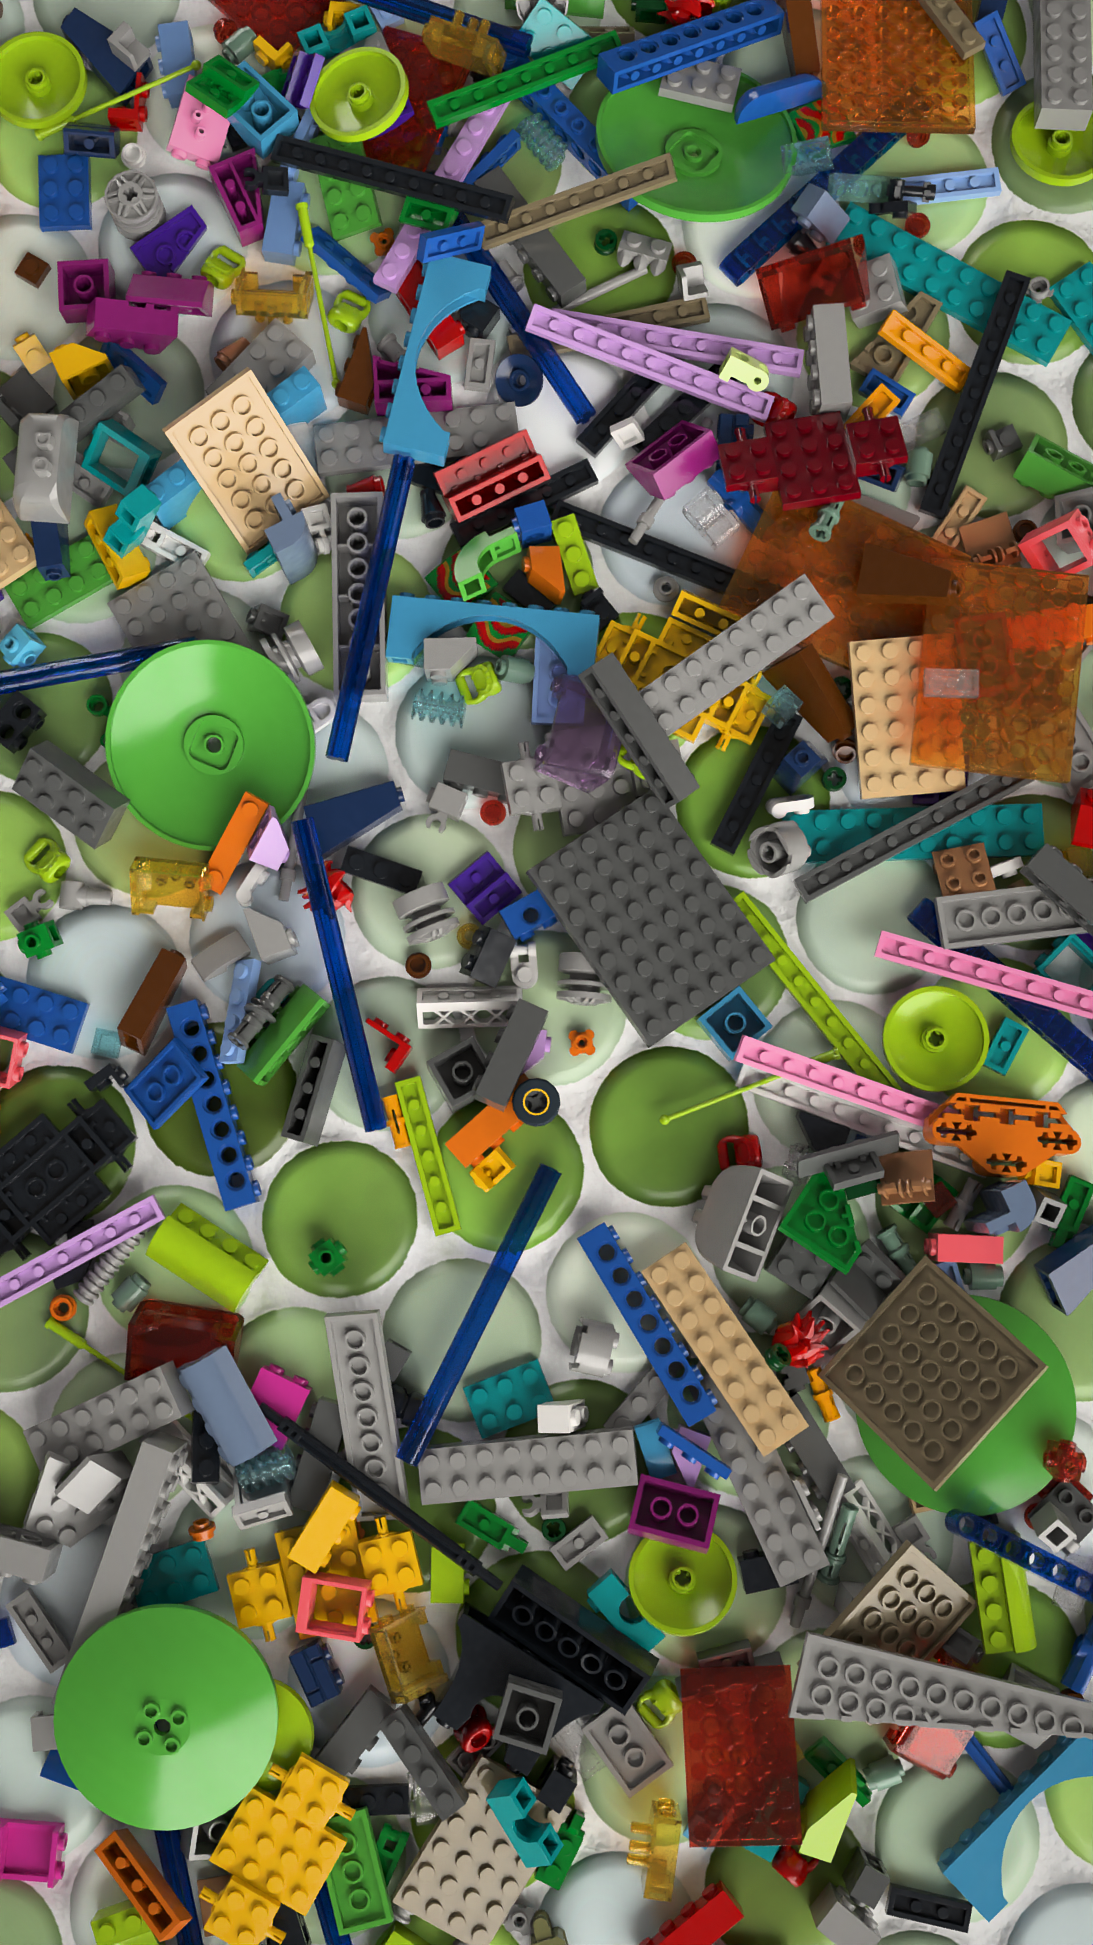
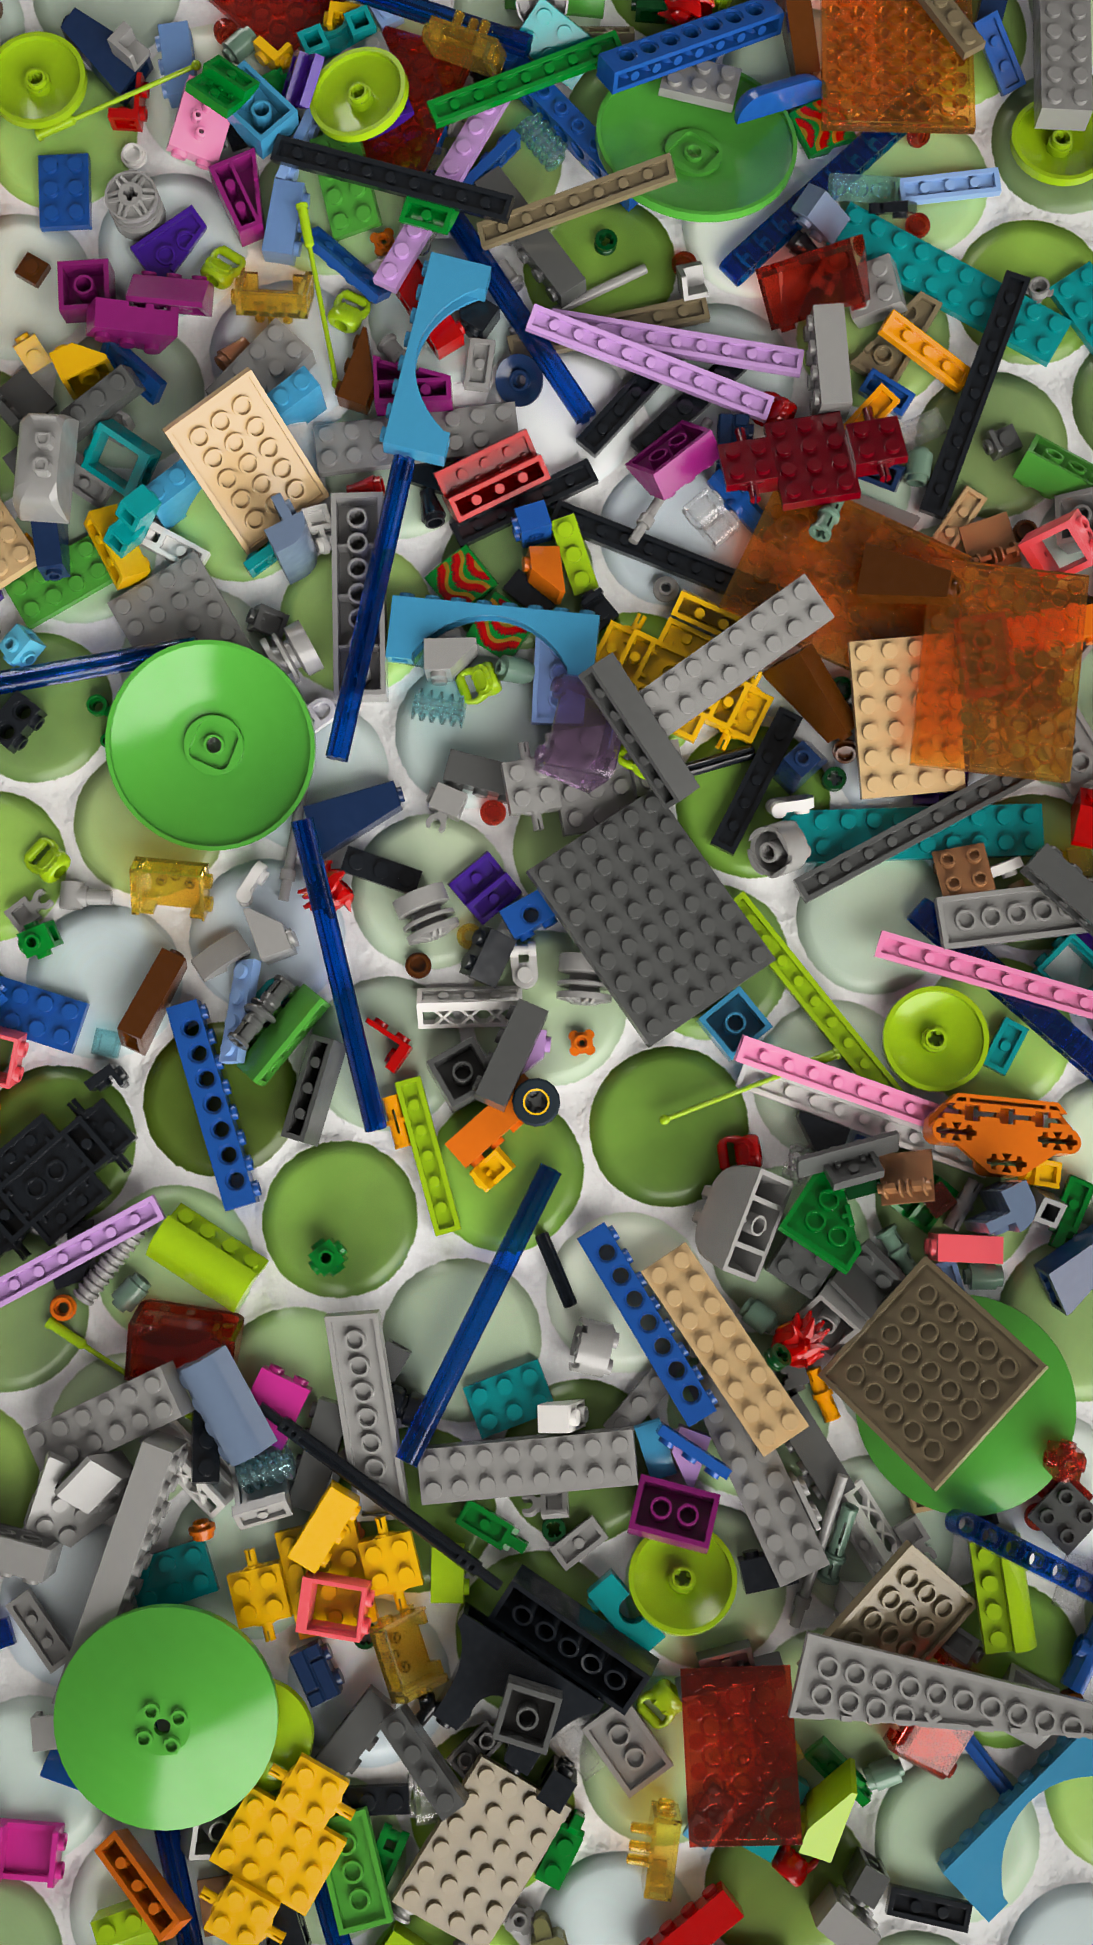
(70, 794): dark grey brick -> none
(91, 140): dark blue brick -> none
(166, 1083): blue tile -> none
(236, 839): orange plate -> none
(269, 842): lavender slope -> none
(271, 179): black plate -> none
(450, 241): blue plate -> none
(475, 1731): red piece -> none
(479, 556): bright green arch -> none
(533, 1841): teal arch -> none
(556, 1270): none -> black axle
(627, 433): white plate -> none
(643, 251): light grey plate -> none
(721, 760): none -> black axle
(744, 369): yellowish green leg -> none
(782, 706): clear light blue brick -> none
(811, 158): clear light blue torso -> none
(898, 189): black bar -> none
(951, 683): clear plate -> none
(1054, 1529): light grey brick -> none

